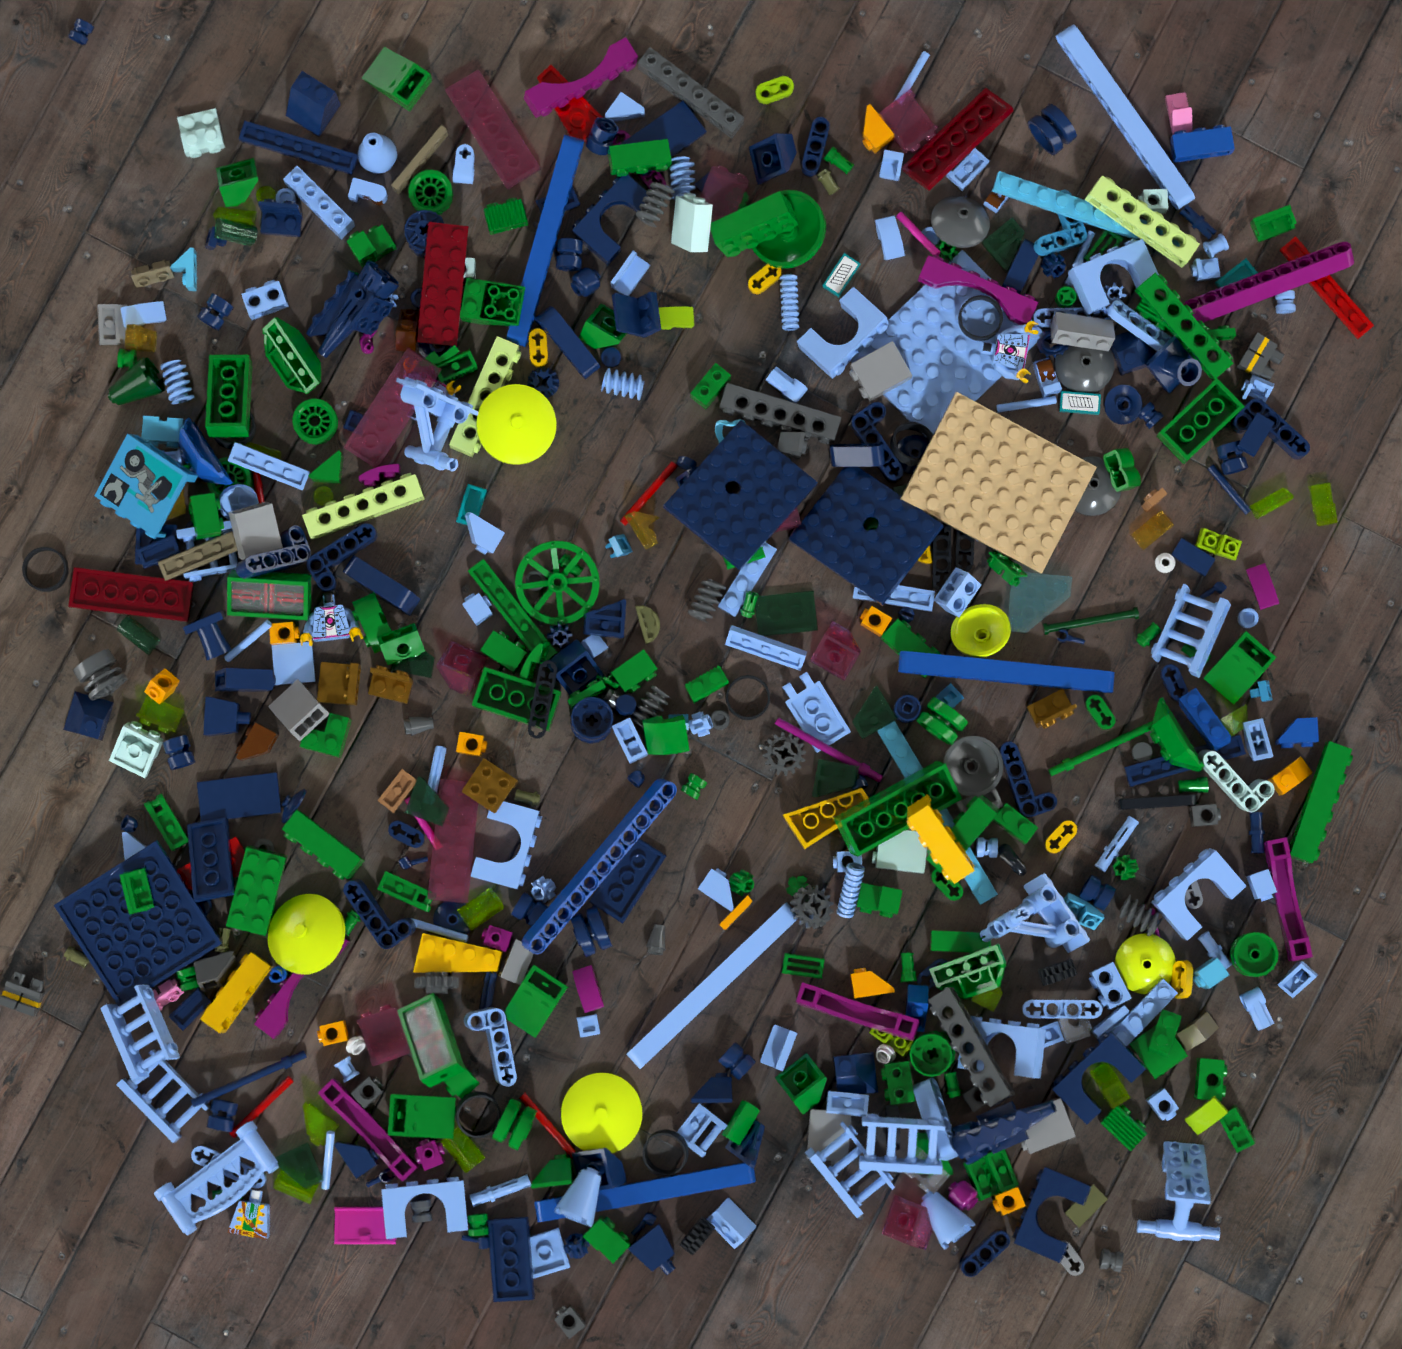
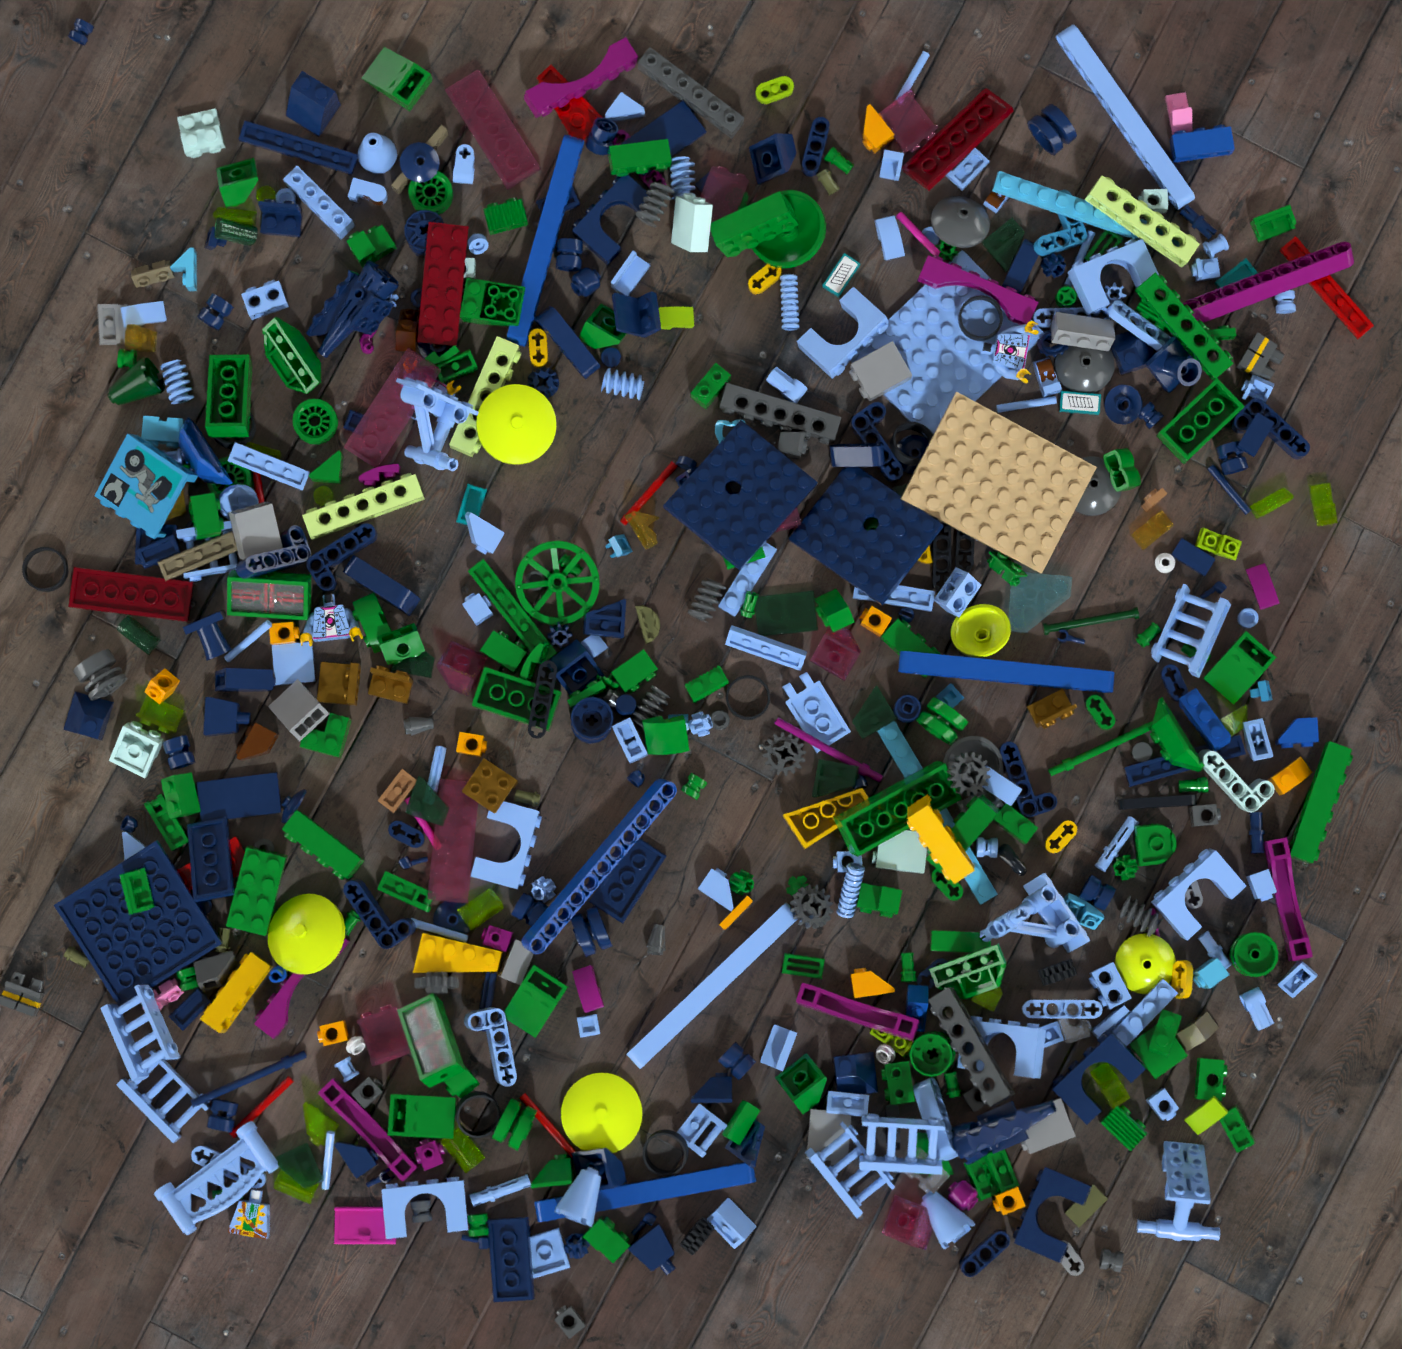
(180, 795): none -> green brick
(417, 172): none -> dark blue dish
(477, 244): none -> light blue tile
(833, 610): none -> green brick
(960, 773): none -> dark grey gear
(1002, 787): none -> light blue slope
(1154, 844): none -> green tile

